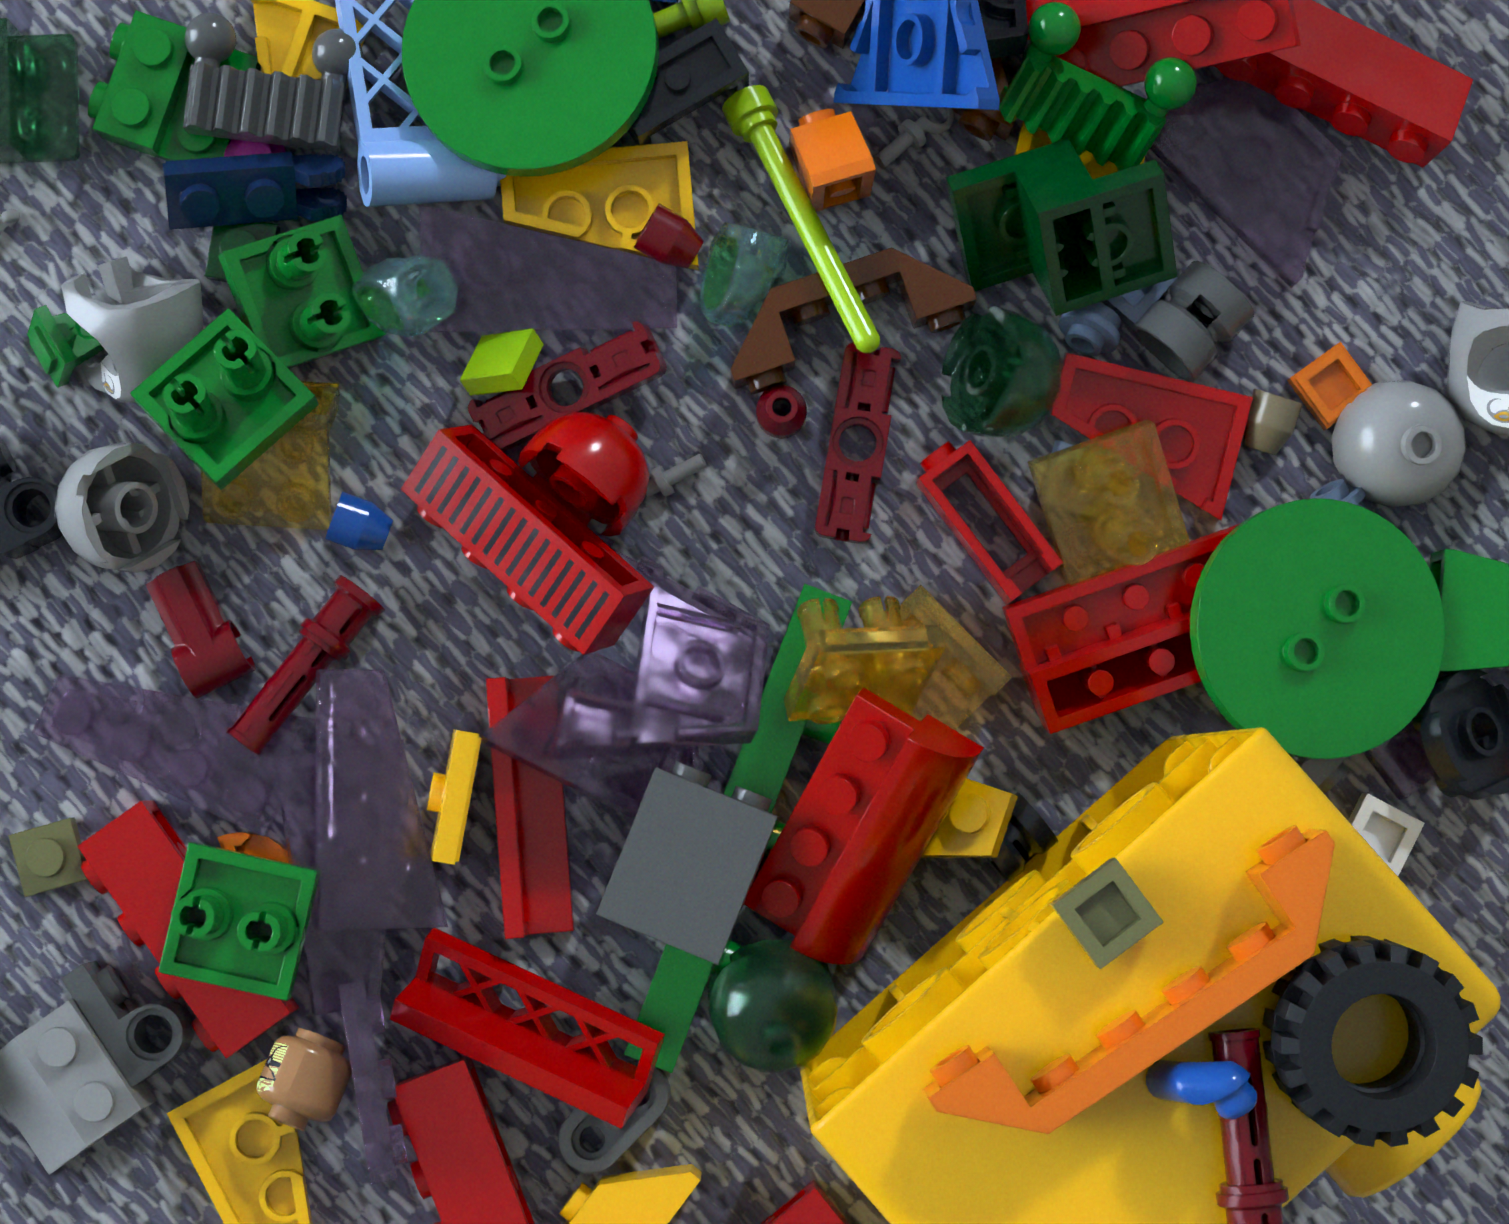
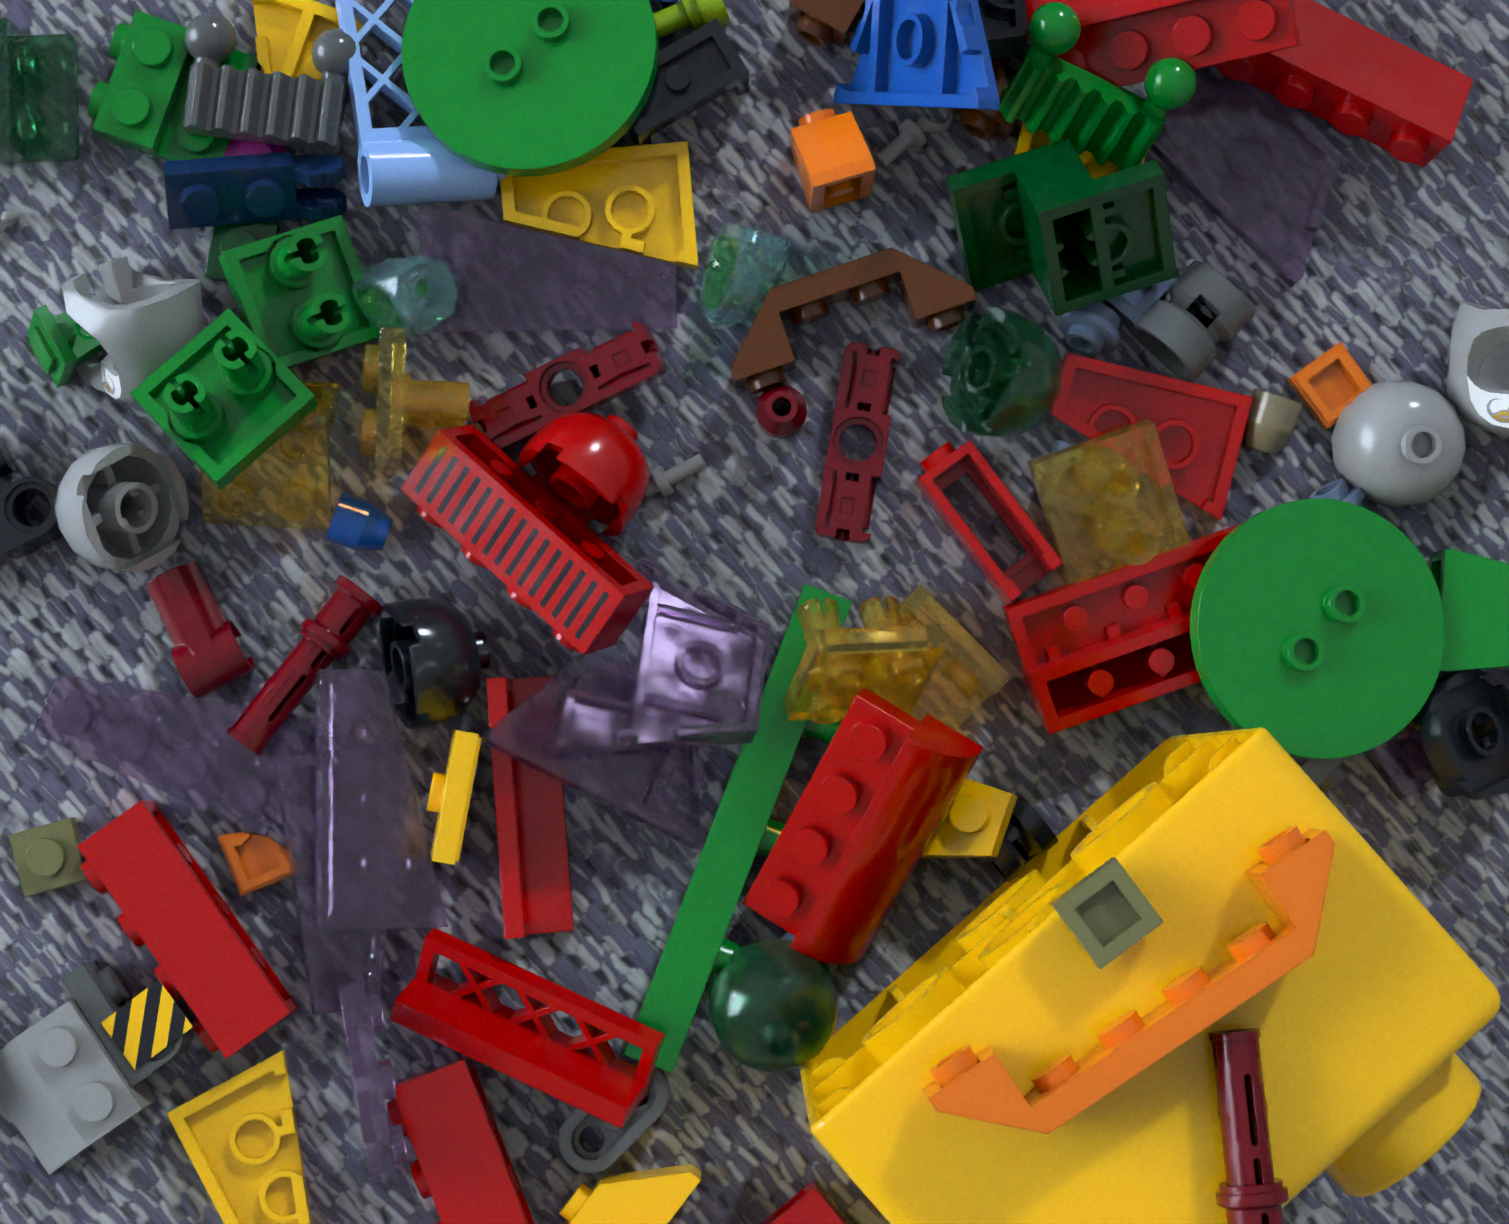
(146, 1024): none -> sticker
(239, 921): green plate -> none
(304, 1078): medium nougat head -> none
(402, 401): none -> clear yellow plate
(432, 659): none -> black cylinder
(501, 362): lime tile -> none
(669, 238): dark red hose -> none
(689, 862): dark grey panel -> none
(753, 116): lime piece -> none
(1203, 1084): blue arm -> none
(1386, 830): white plate -> none
(1434, 1055): black tyre -> none

